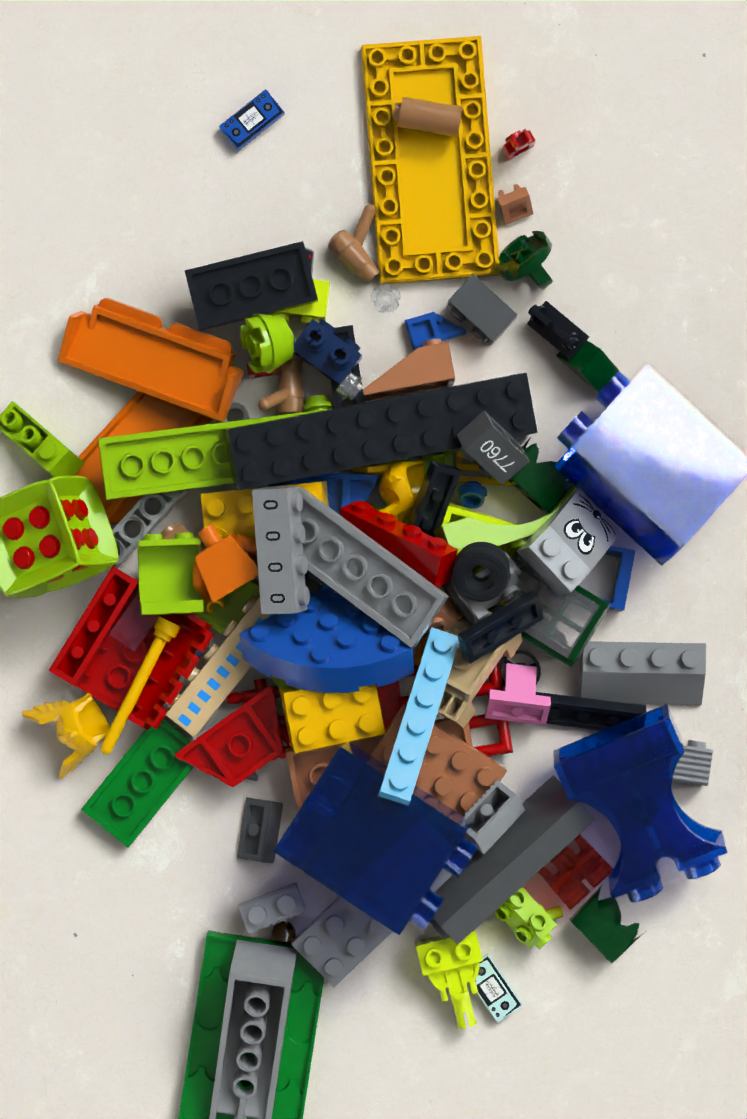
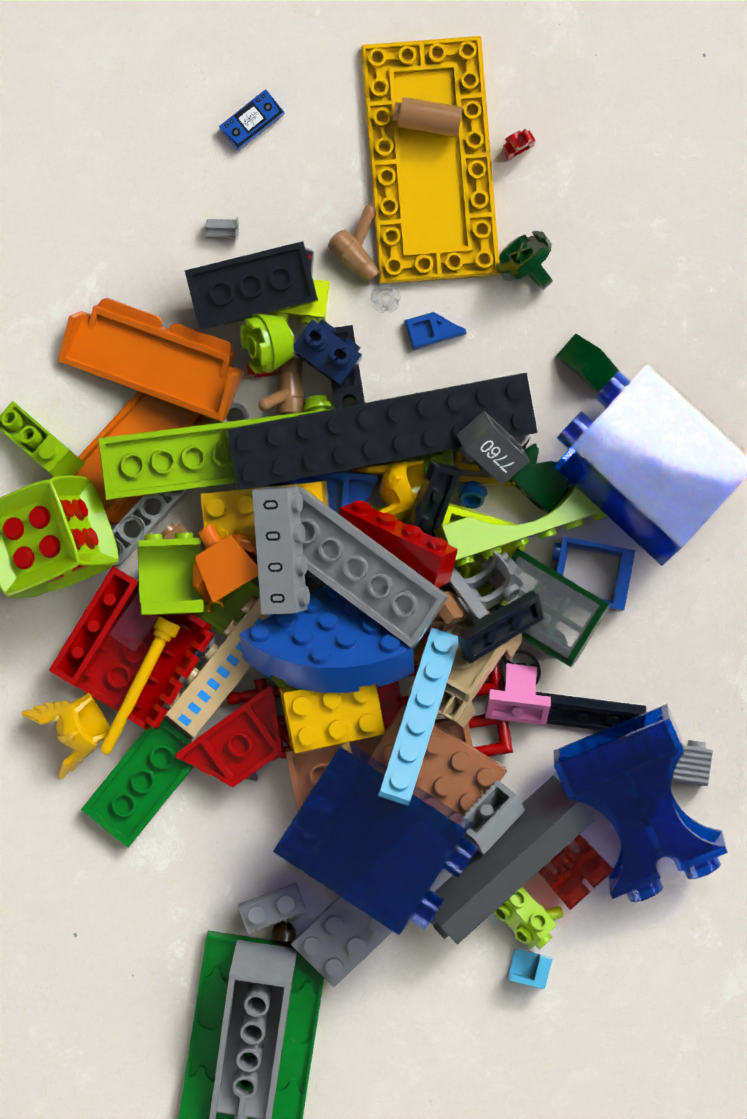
(222, 228): none -> light grey piece
(260, 830): dark grey slope -> none
(350, 387): clear plate -> none
(419, 371): nougat slope -> none
(452, 610): none -> medium nougat tile
(452, 968): neon yellow brick -> none
(481, 310): dark grey brick -> none
(481, 588): black tyre -> none
(495, 990): tile -> none
(515, 204): nougat tile -> none
(529, 968): none -> medium azure panel
(557, 329): black hinge -> none
(569, 543): light grey slope -> none
(602, 926): dark green piece -> none
(643, 672): light grey slope -> none

